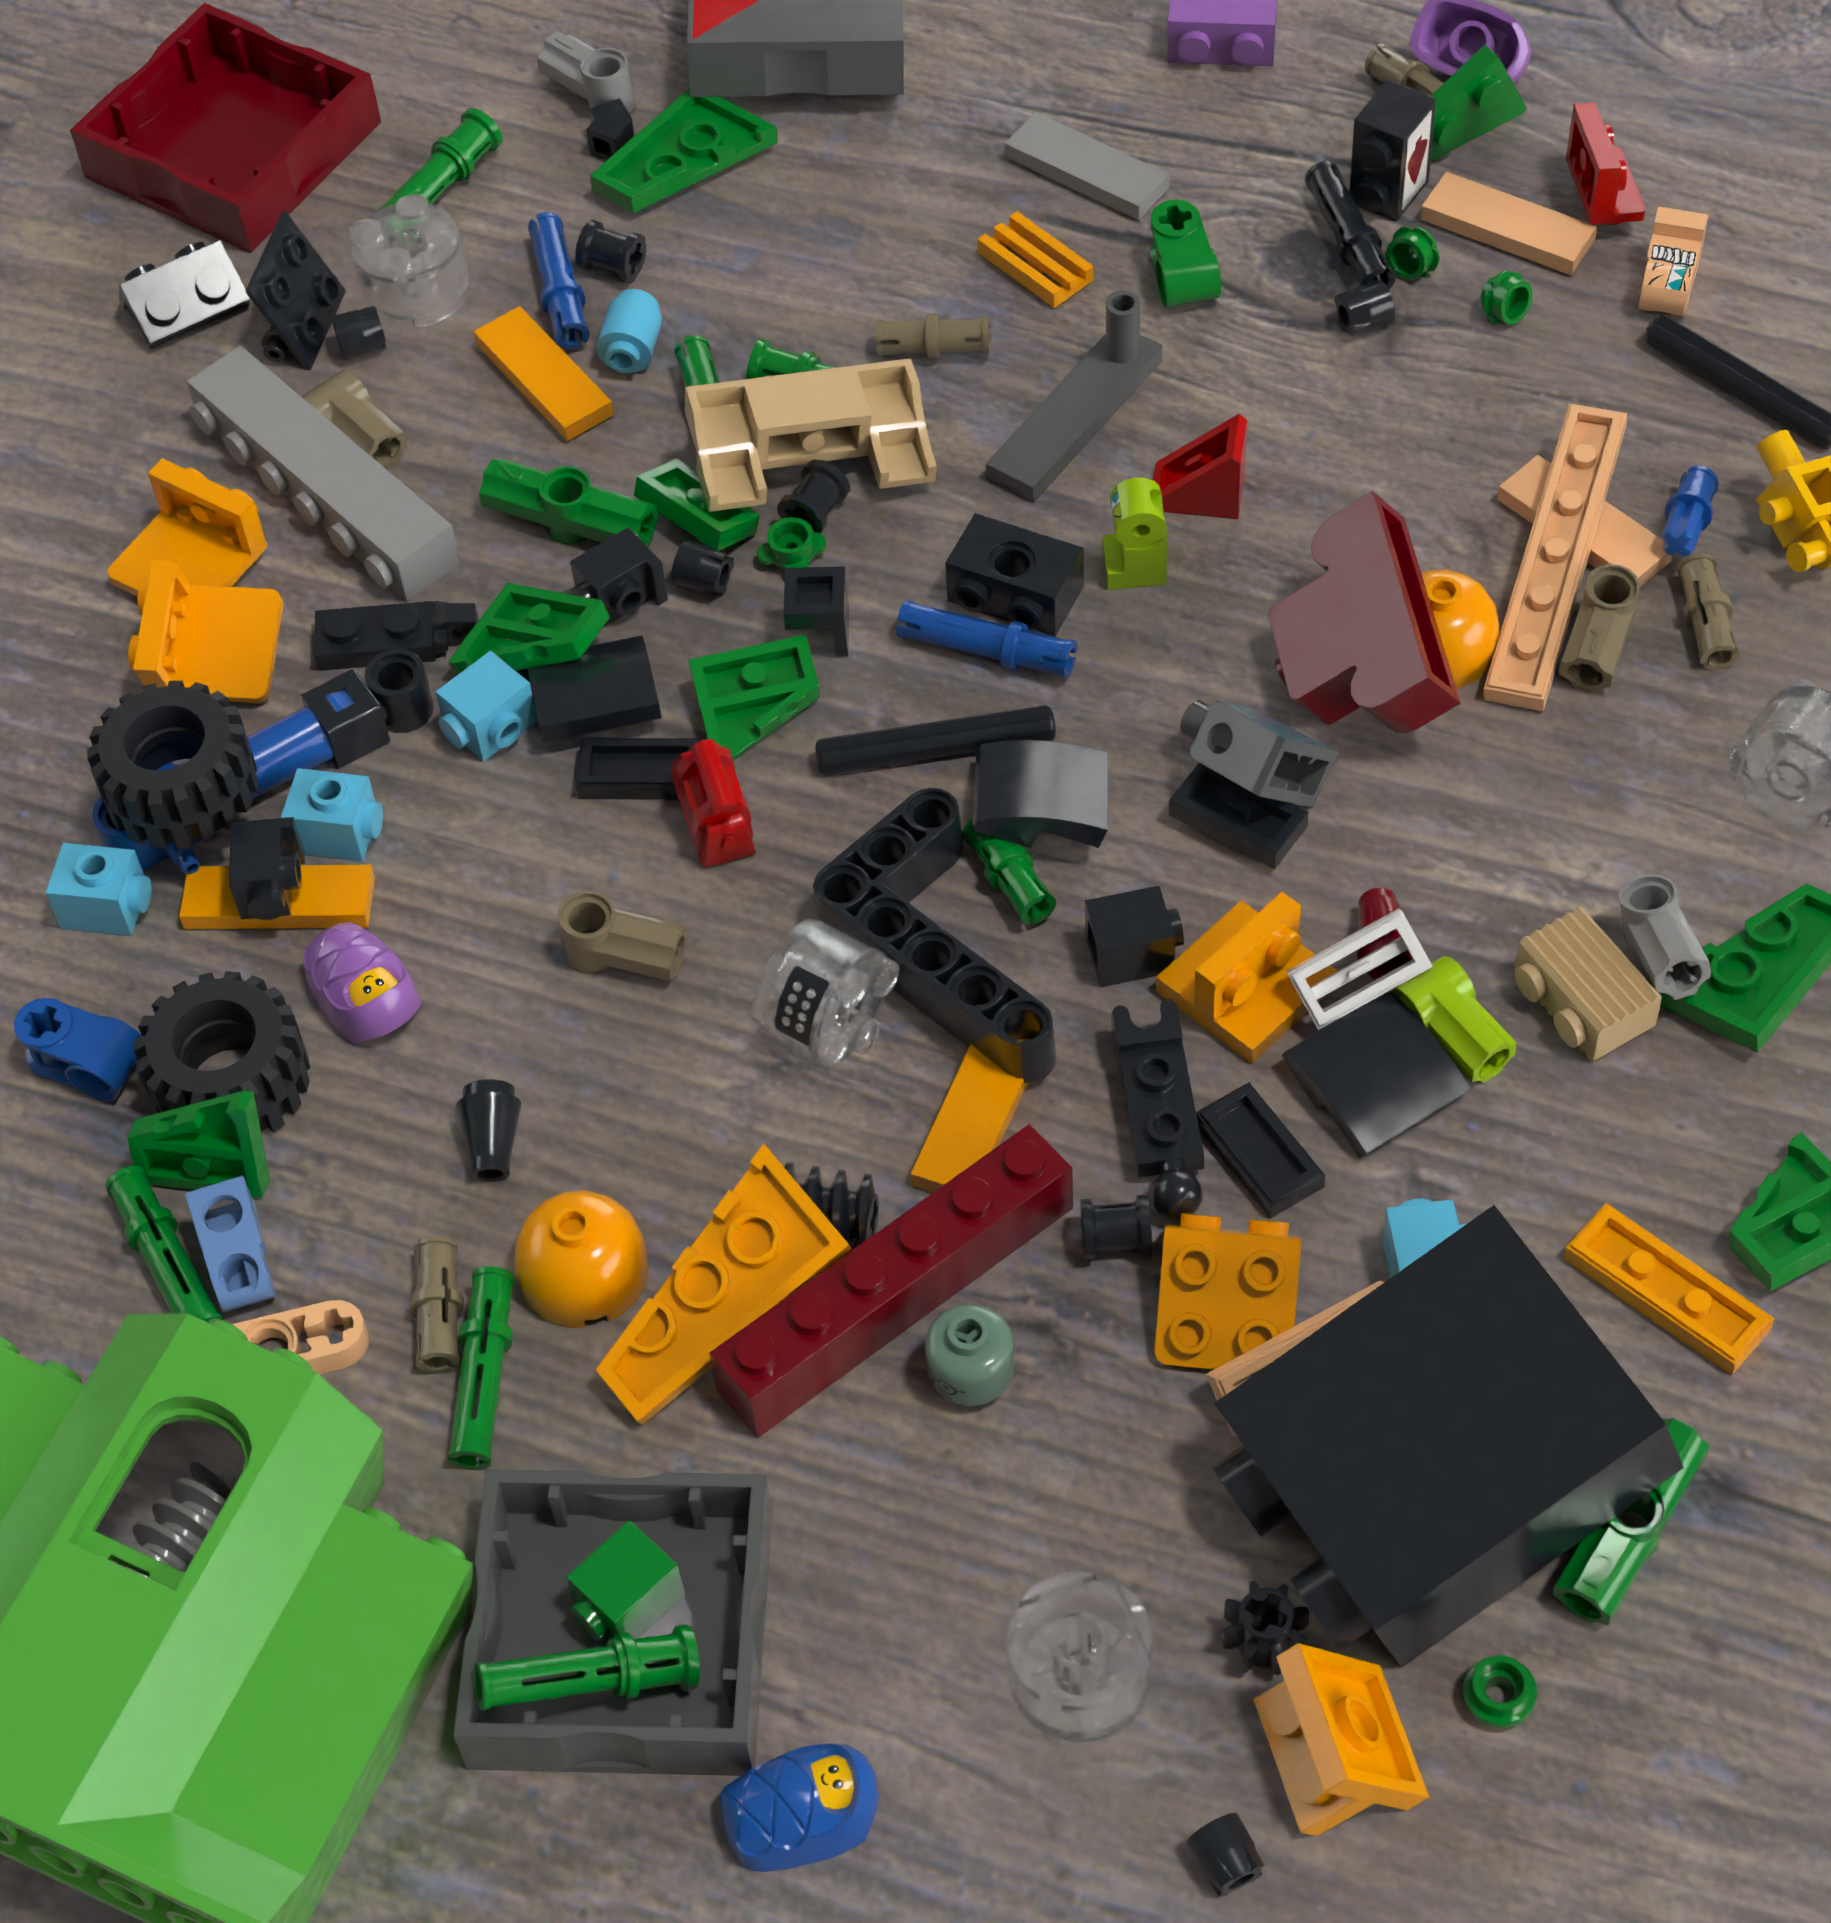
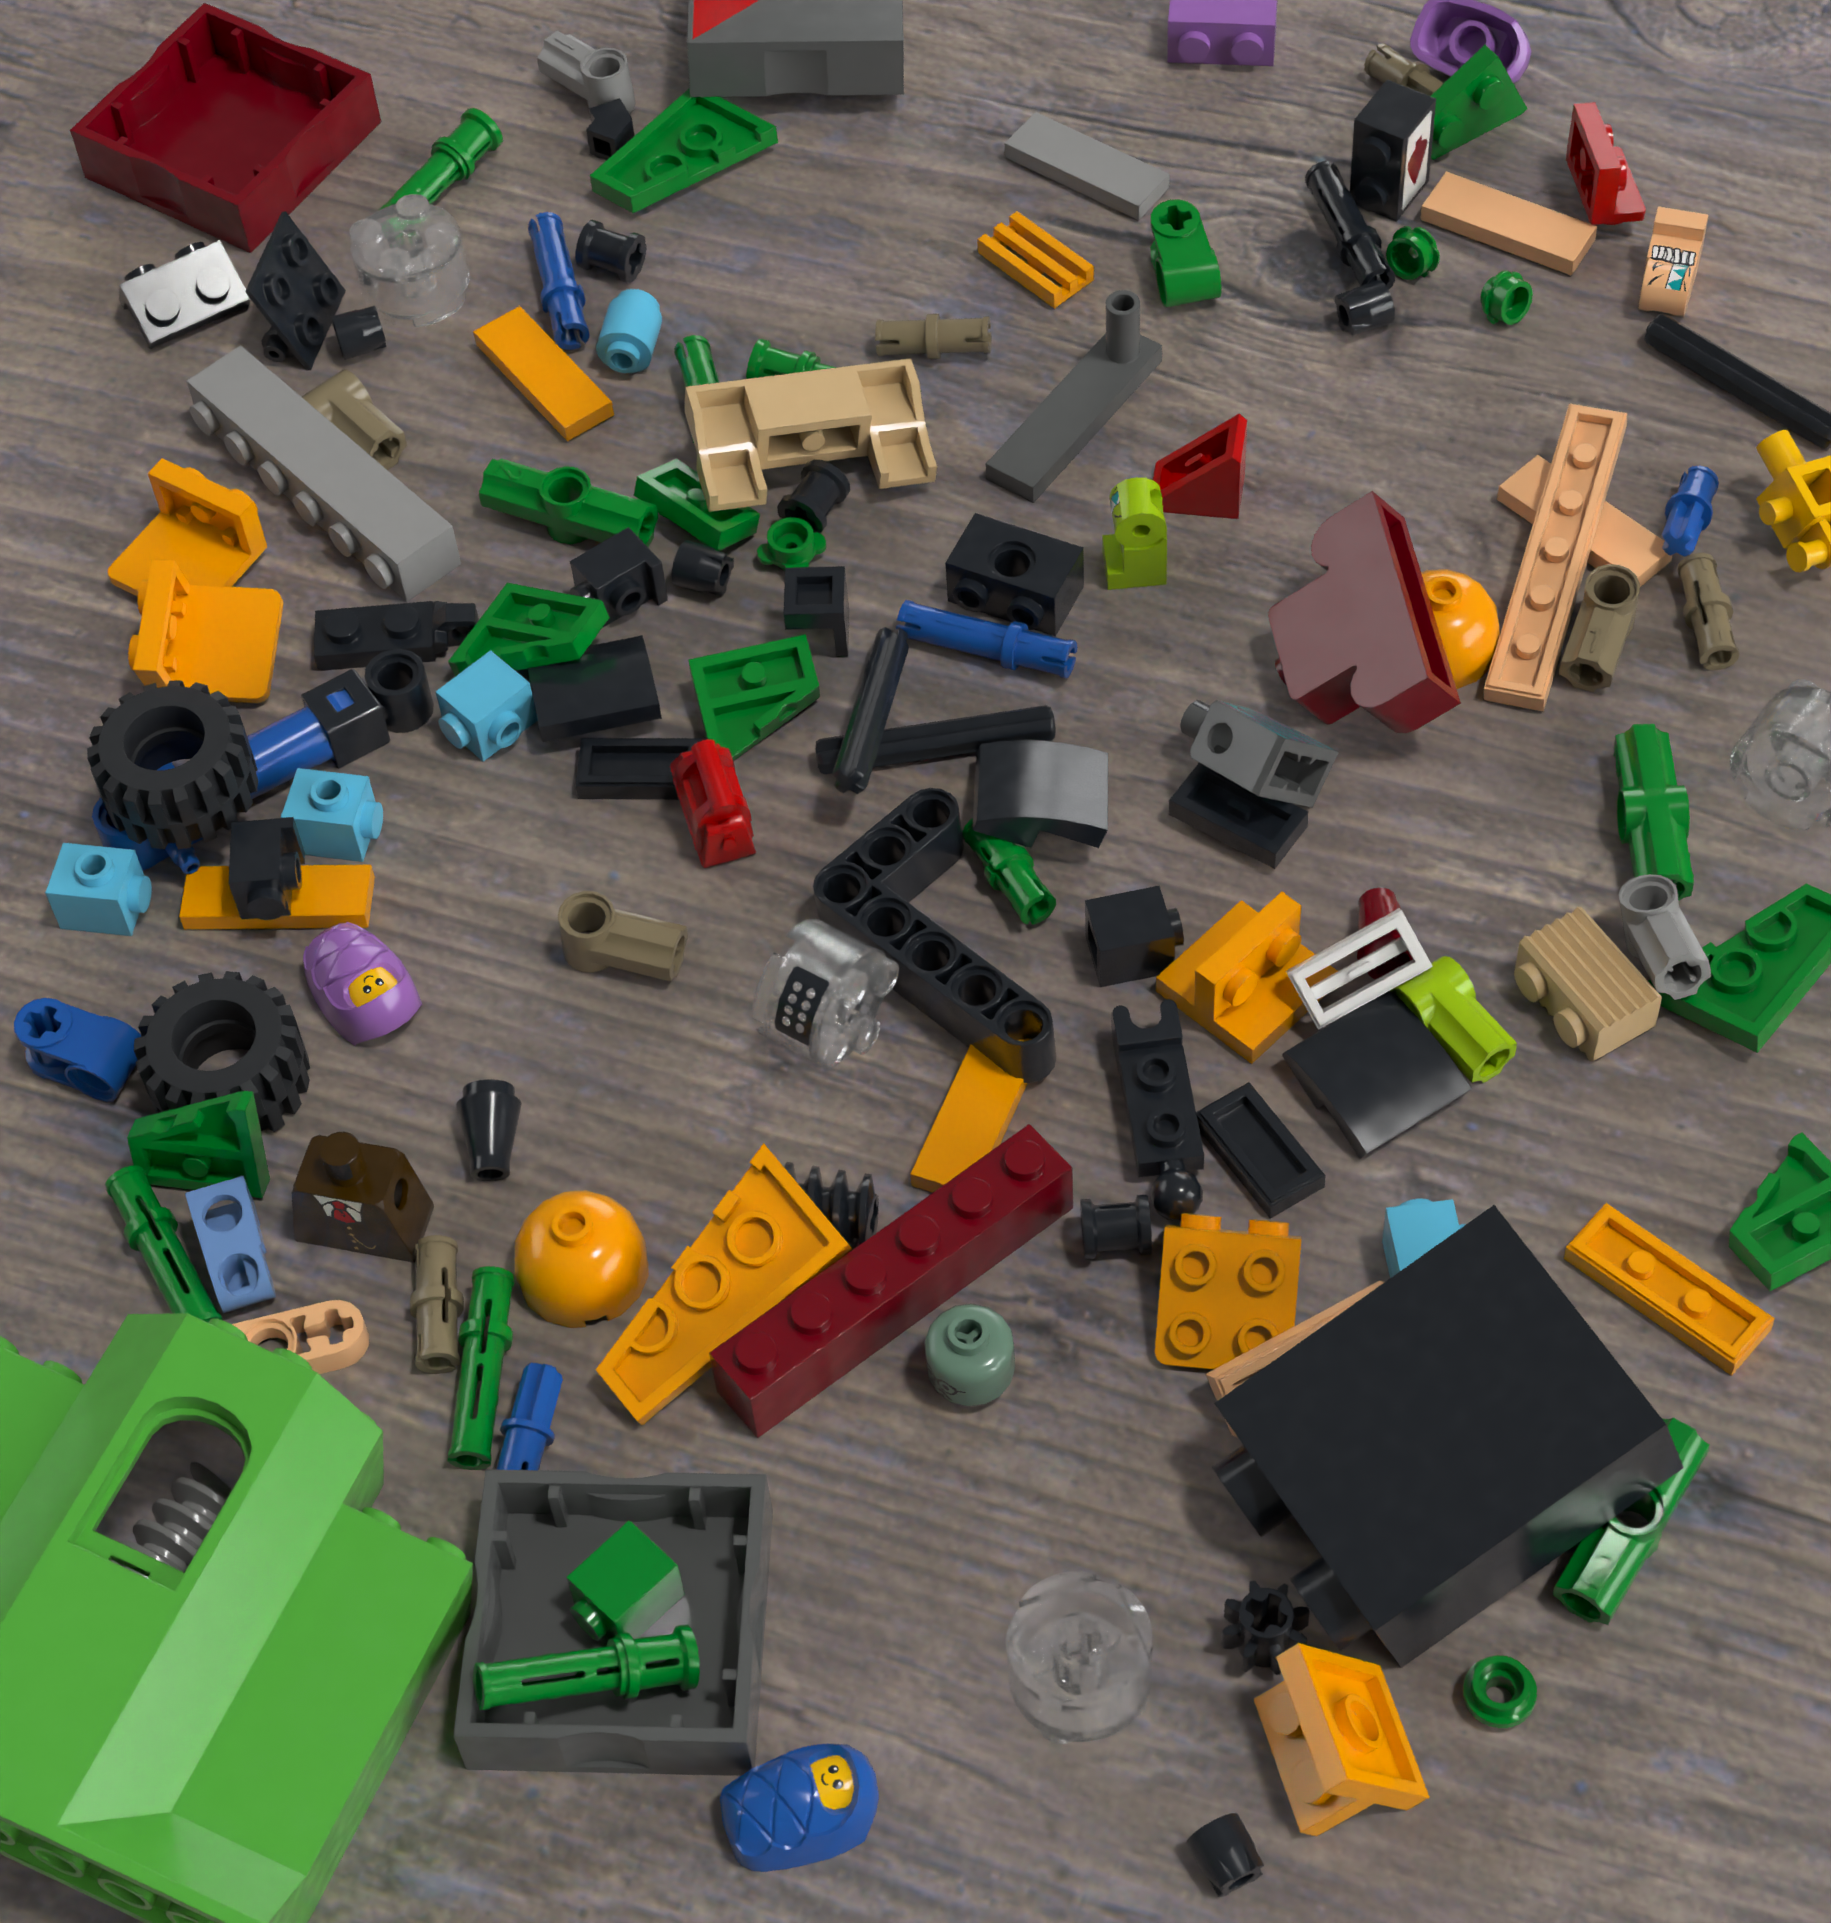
(359, 1198): none -> dark brown torso
(529, 1425): none -> blue axle
(871, 711): none -> black axle
(1652, 807): none -> green piece

